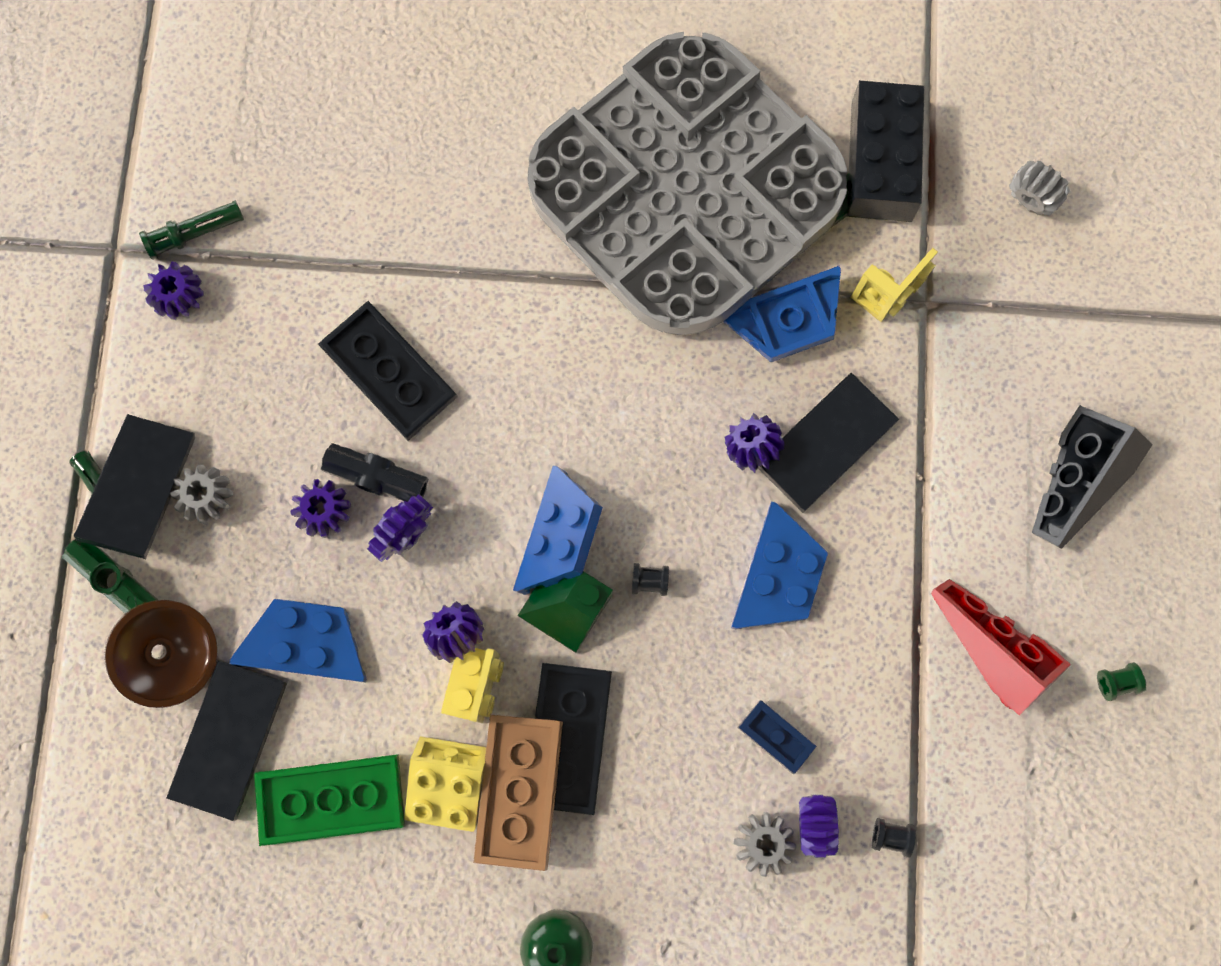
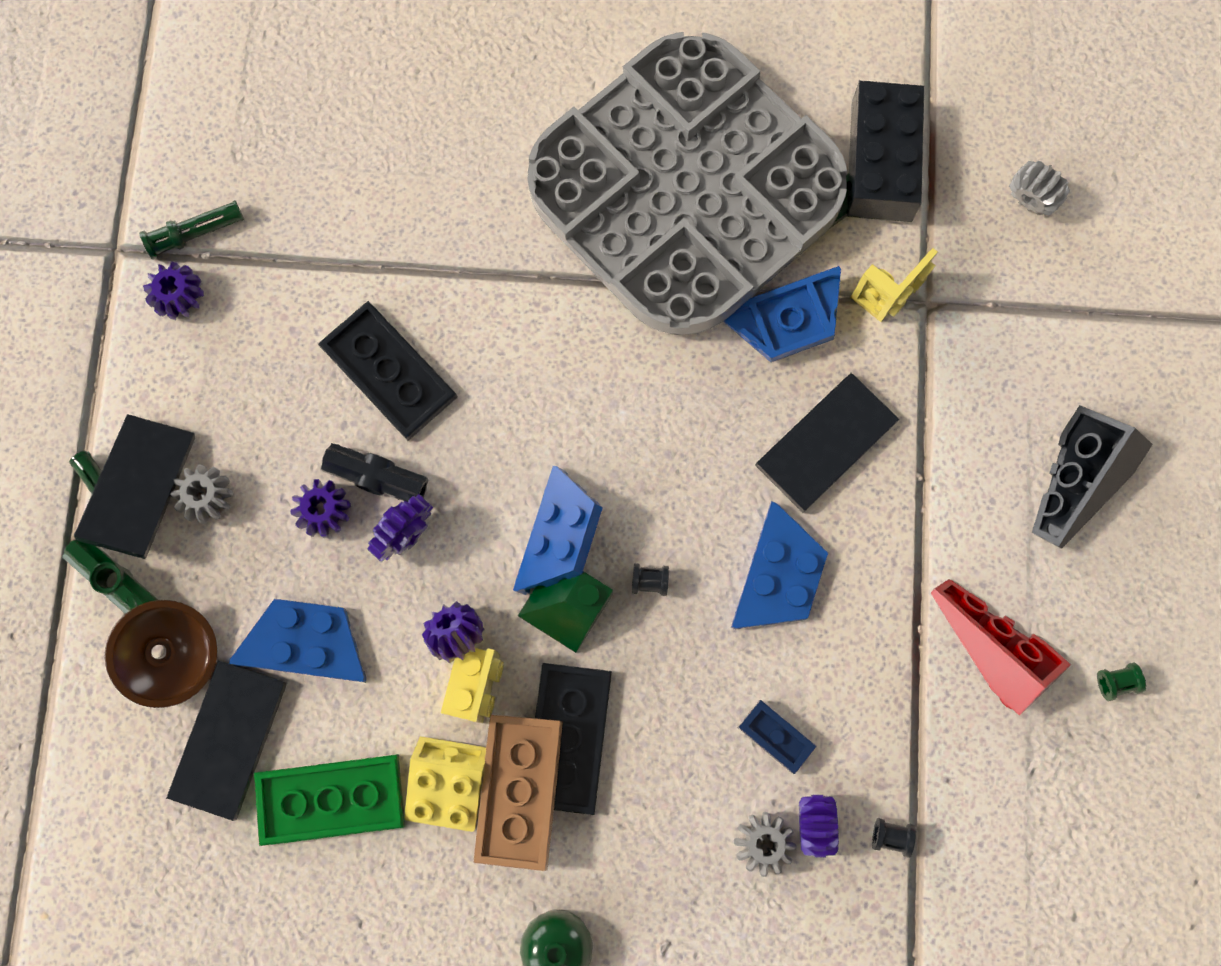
(754, 442): dark purple gear -> none

